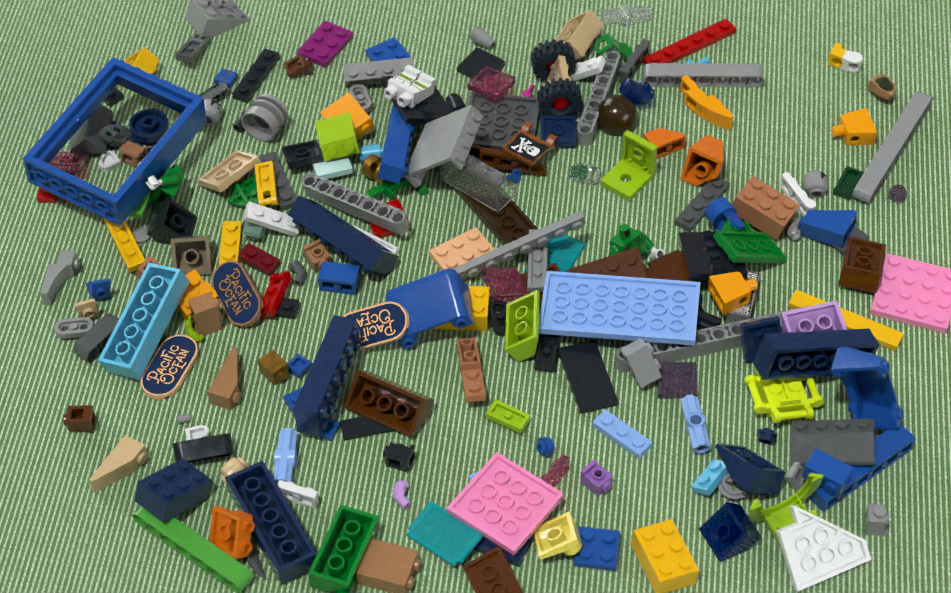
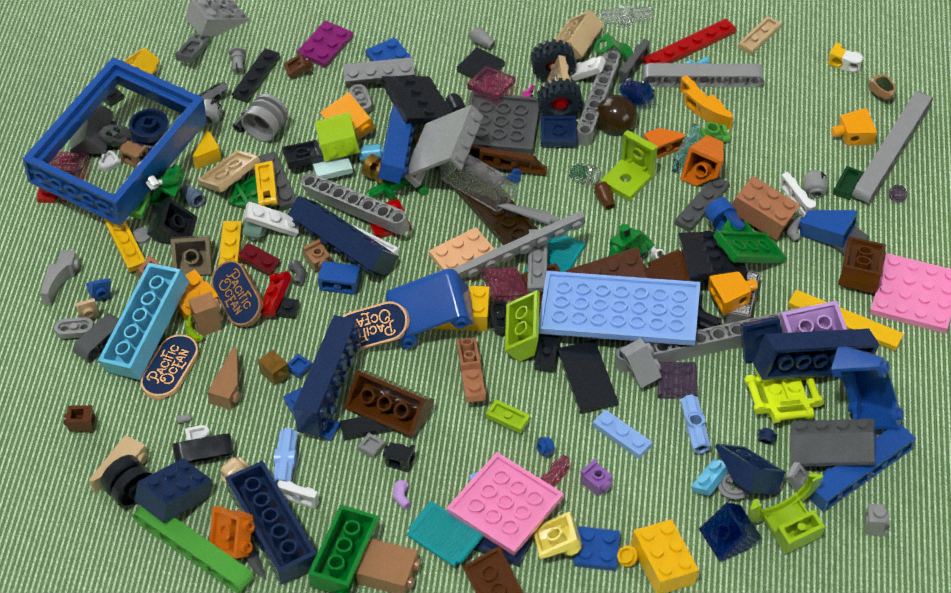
(121, 479): none -> black wheel
(193, 196): none -> sand blue cone
(206, 152): none -> yellow slope
(226, 76): blue tile -> none
(237, 57): none -> light grey pin
(371, 446): none -> light grey tile
(410, 87): white hips -> none
(528, 147): flag -> none
(536, 214): none -> light grey bar
(604, 194): none -> reddish brown cone
(627, 556): none -> yellow plate
(691, 138): none -> clear light blue plate
(716, 130): none -> bright green plate
(759, 35): none -> tan tile
(818, 549): white wing -> none
(835, 472): blue brick -> none

